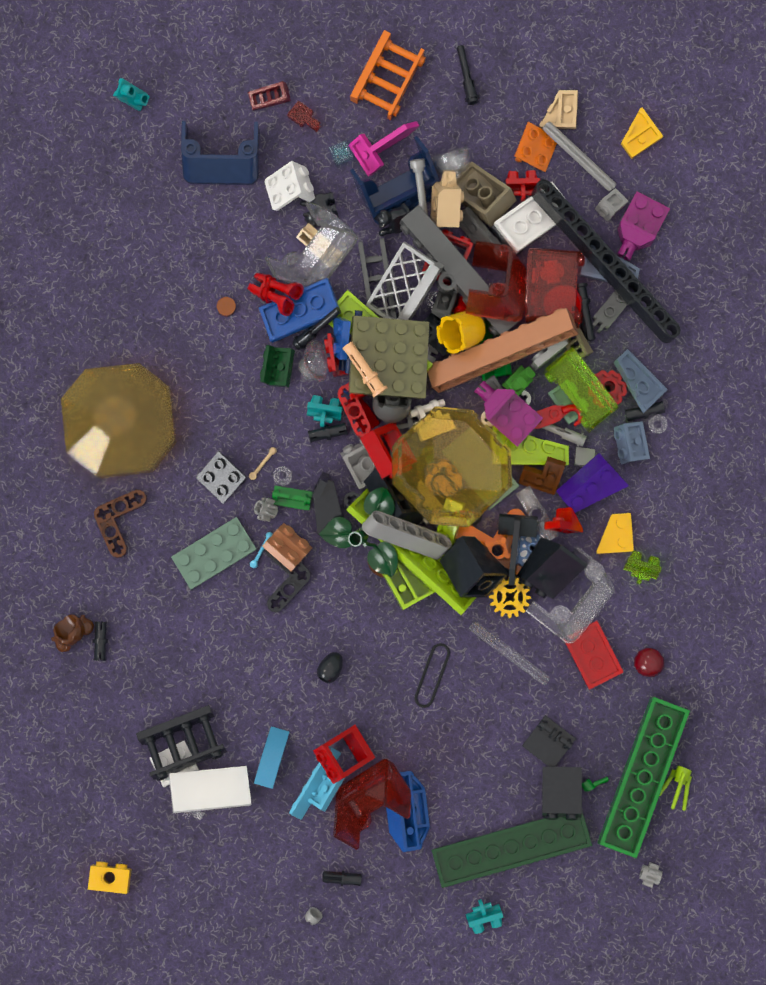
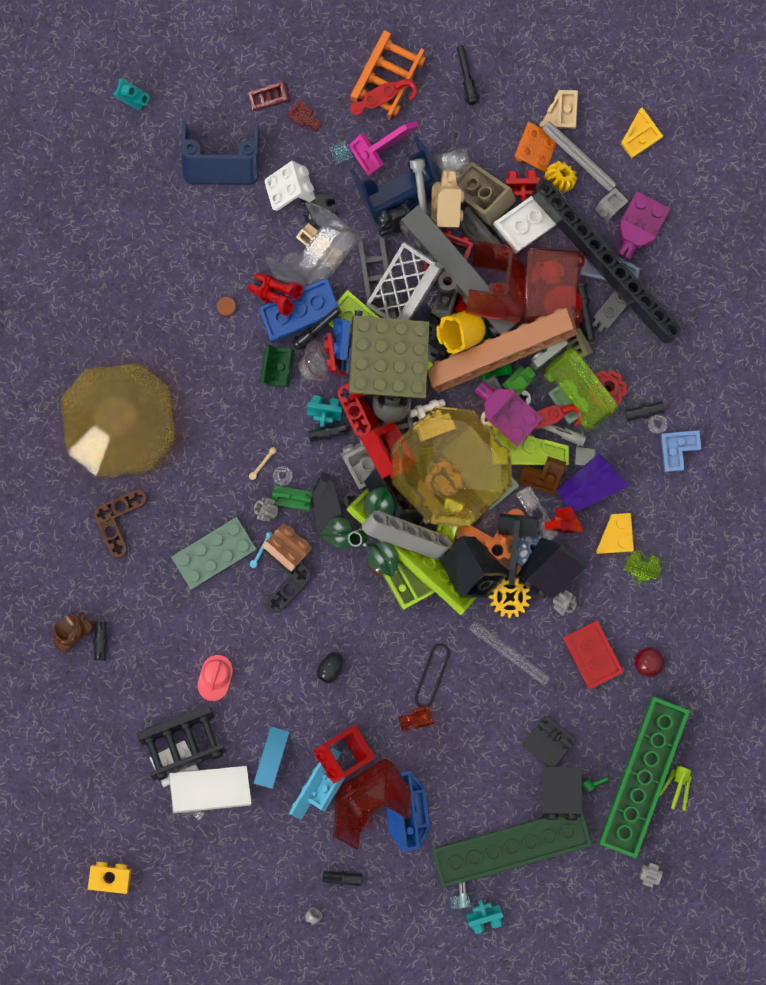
(215, 678): none -> coral piece
(221, 477): hinge -> none
(369, 377): light nougat pin -> none
(382, 95): none -> red piece
(419, 718): none -> clear red plate
(461, 901): none -> clear light blue piece
(561, 176): none -> yellow gear
(564, 602): none -> light grey gear
(571, 624): clear windscreen -> none
(631, 442): sand blue bracket -> none
(640, 381): sand blue wing -> none
(674, 445): none -> medium blue plate

